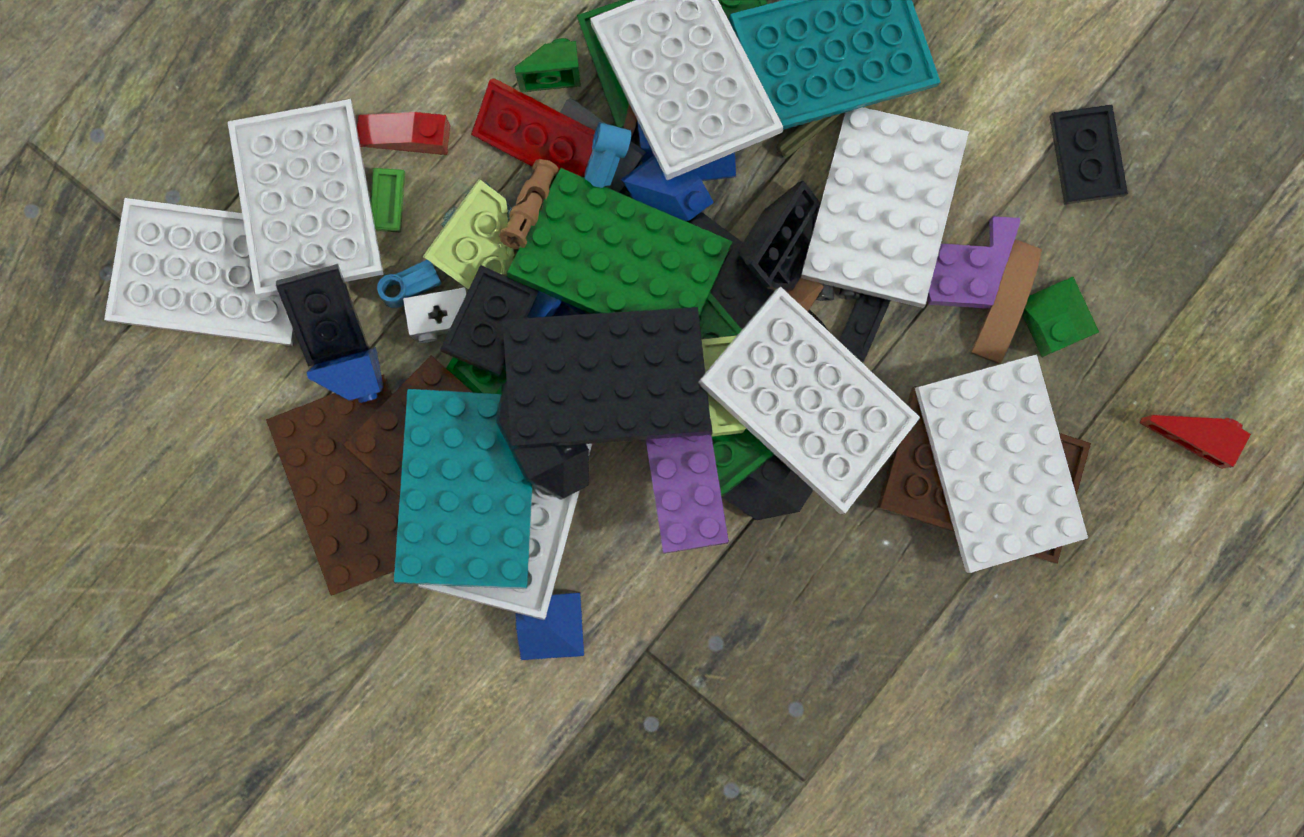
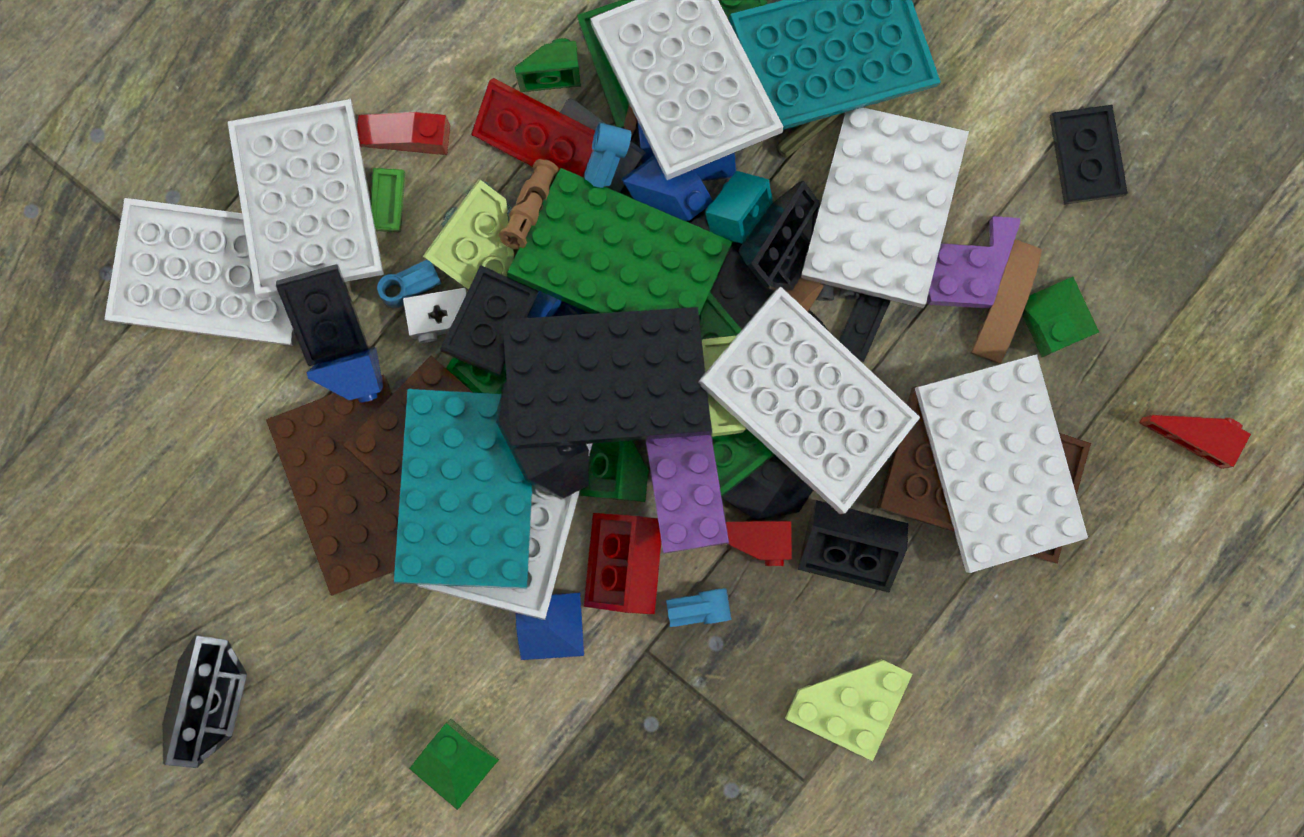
(202, 702): none -> black wedge
(454, 763): none -> green slope
(616, 472): none -> green slope
(623, 563): none -> red slope
(707, 607): none -> dark azure piece
(739, 206): none -> teal brick
(762, 540): none -> red slope
(852, 706): none -> yellowish green plate
(854, 547): none -> black slope

